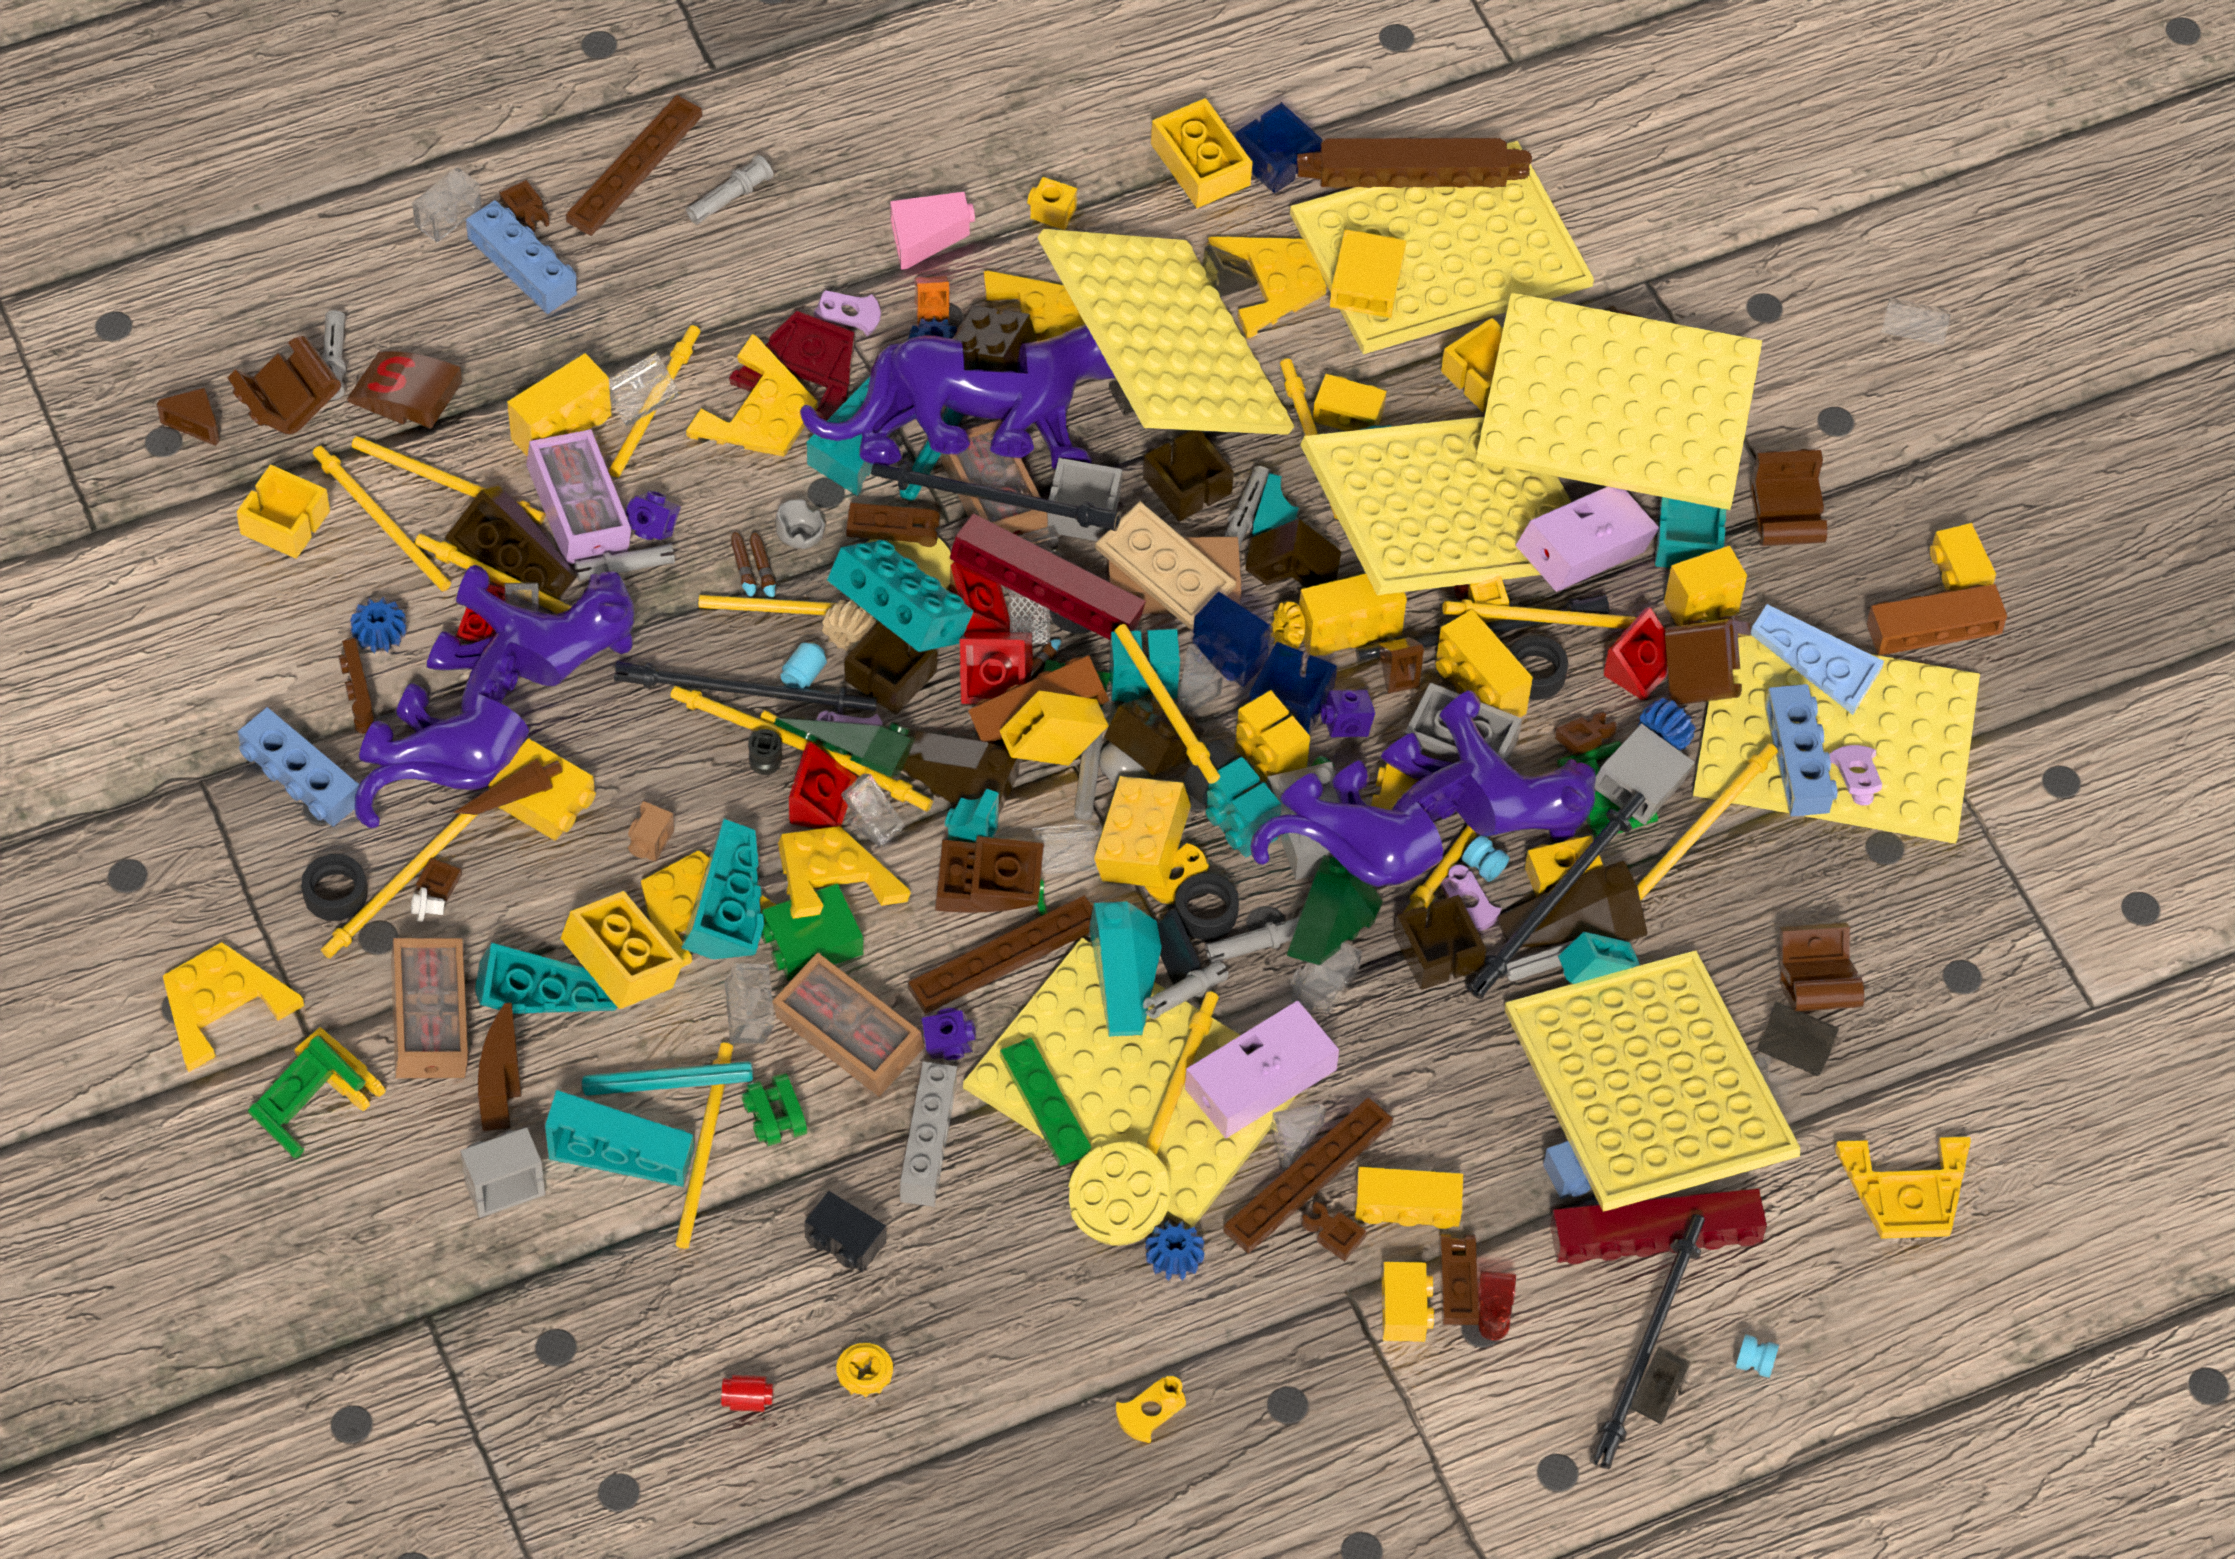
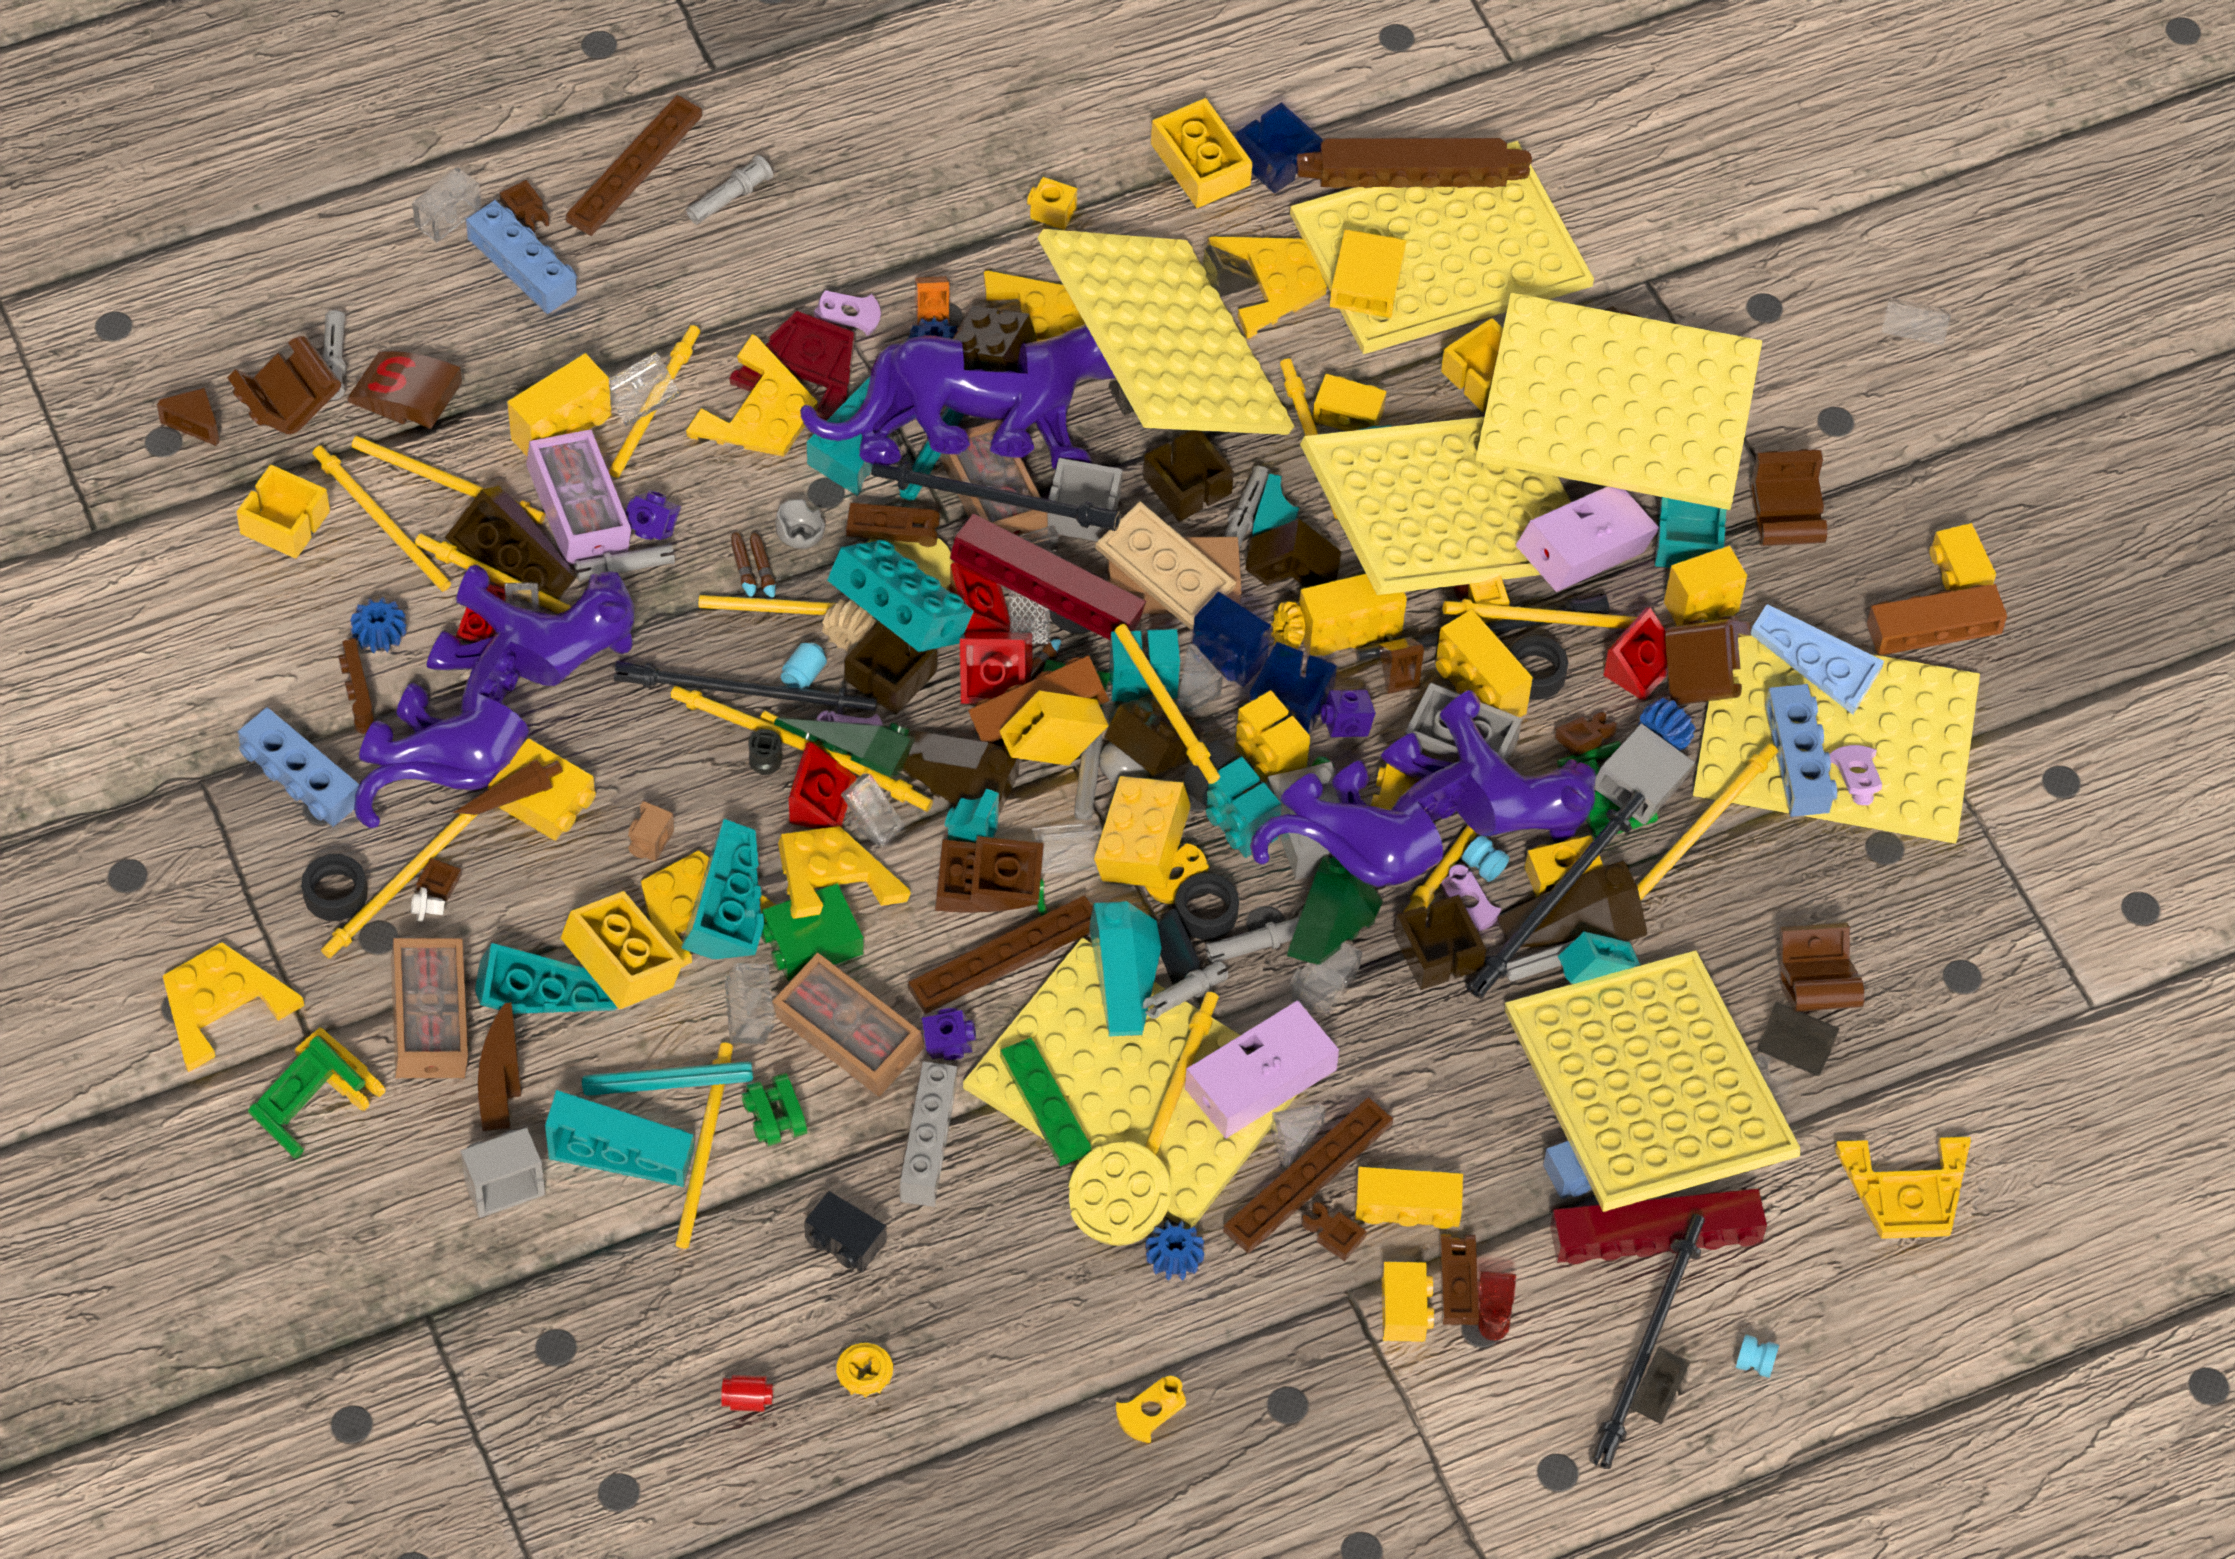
(929, 225): bright pink slope -> none

